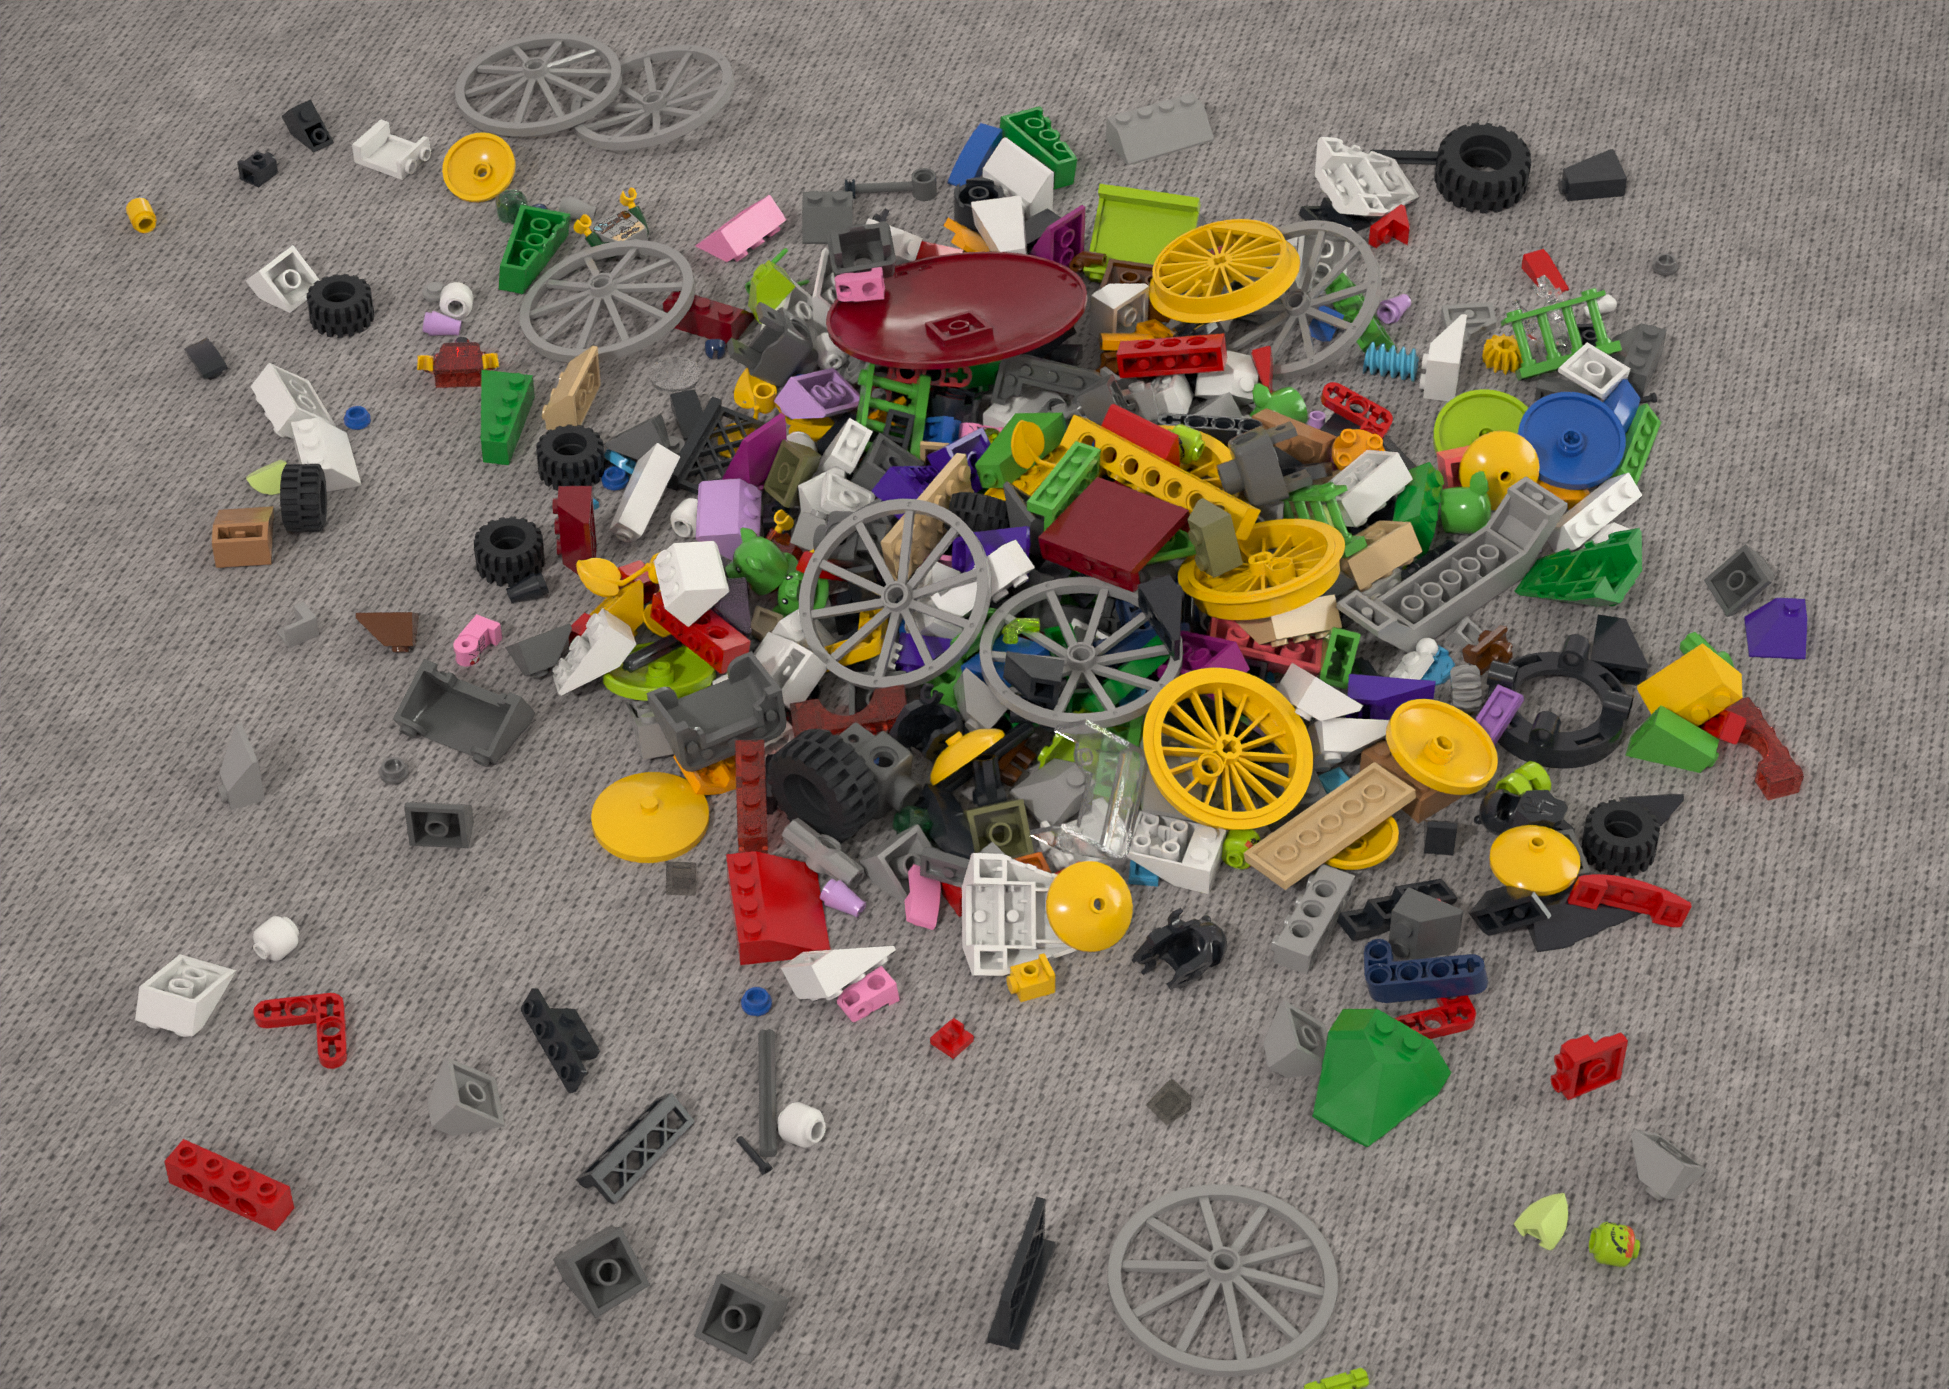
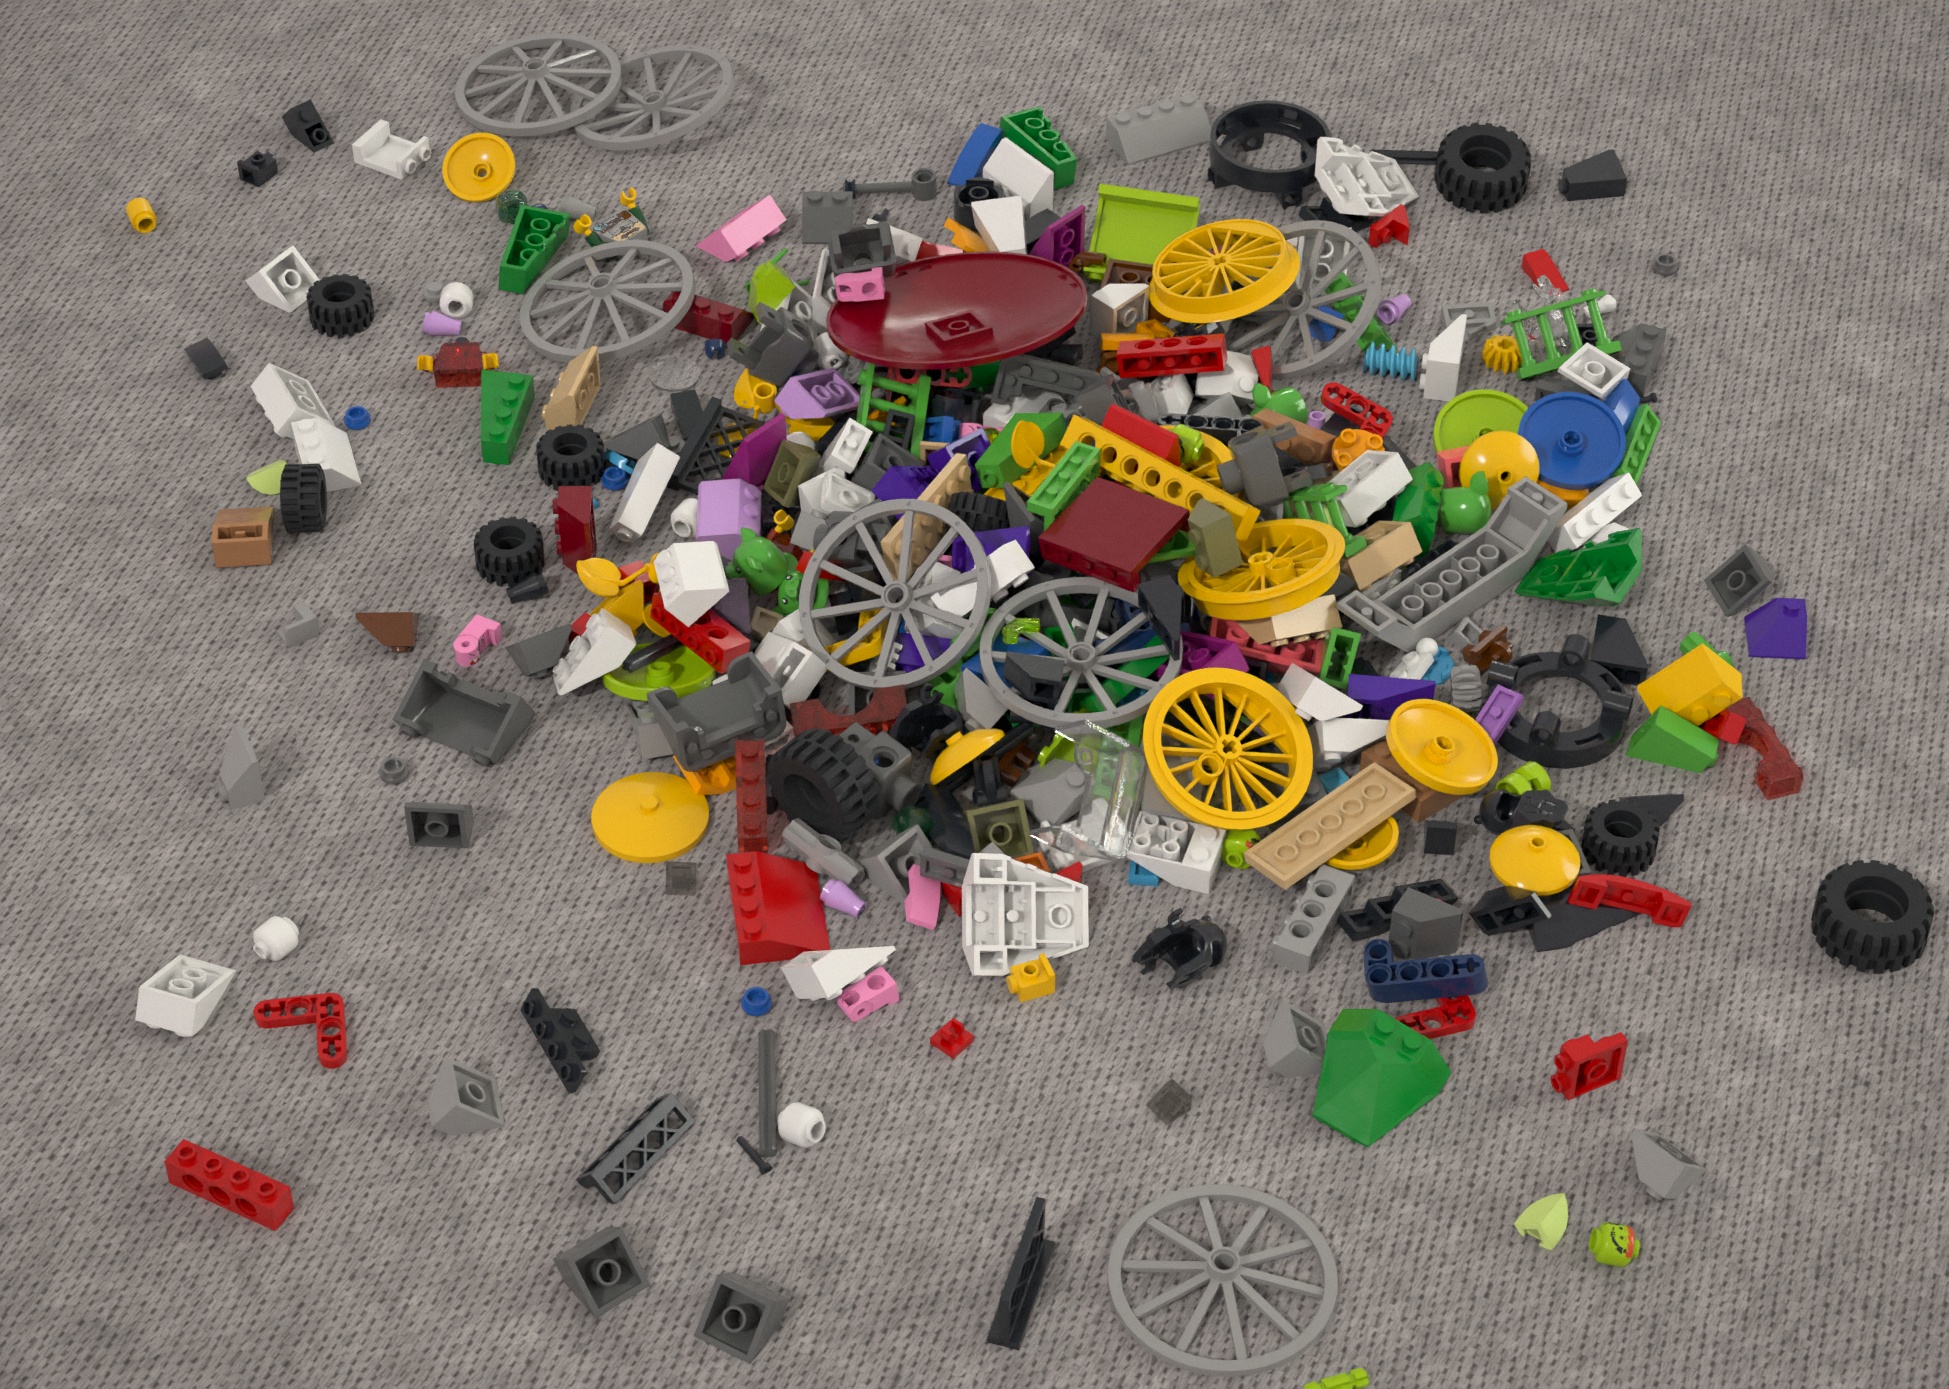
(1072, 907): yellow dish -> none
(1247, 125): none -> black piece
(1866, 942): none -> black tyre

